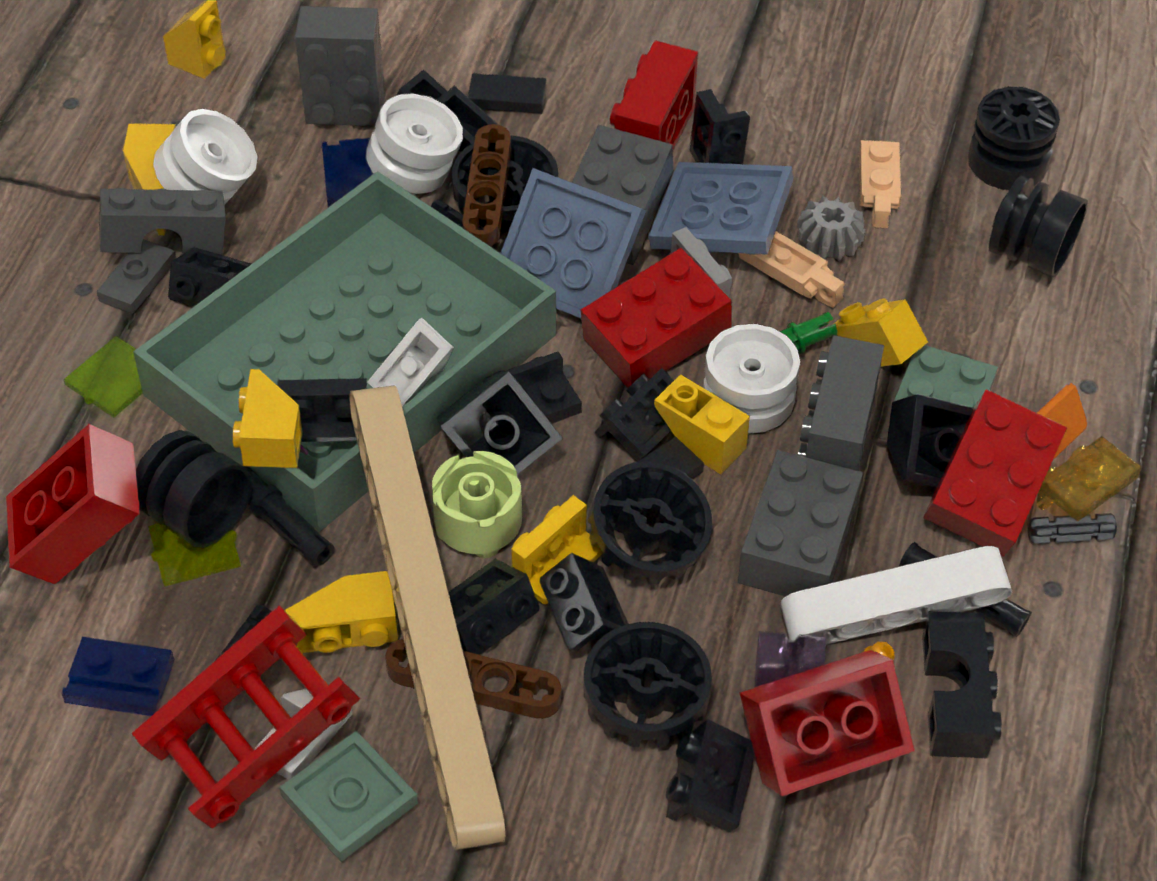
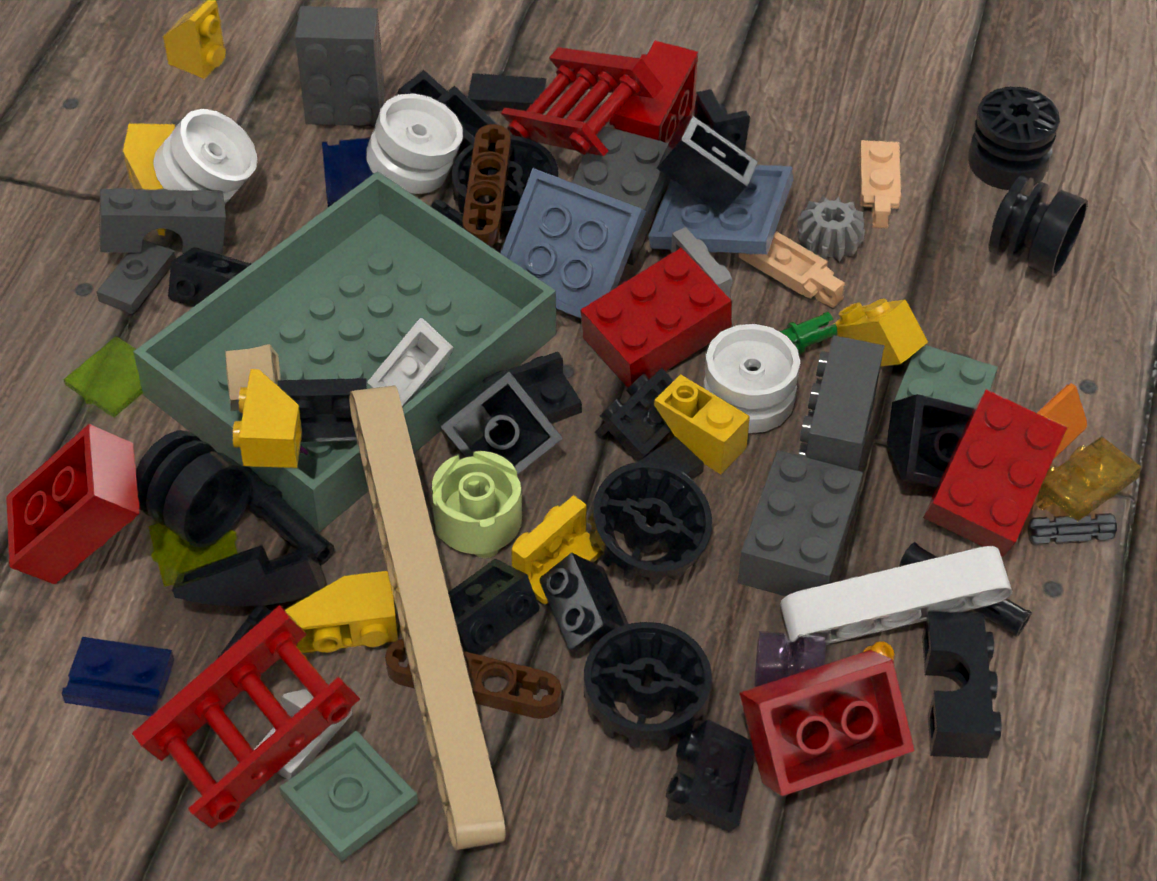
(239, 365): none -> tan piece
(252, 579): none -> black slope
(582, 71): none -> red fence
(706, 164): none -> black slope

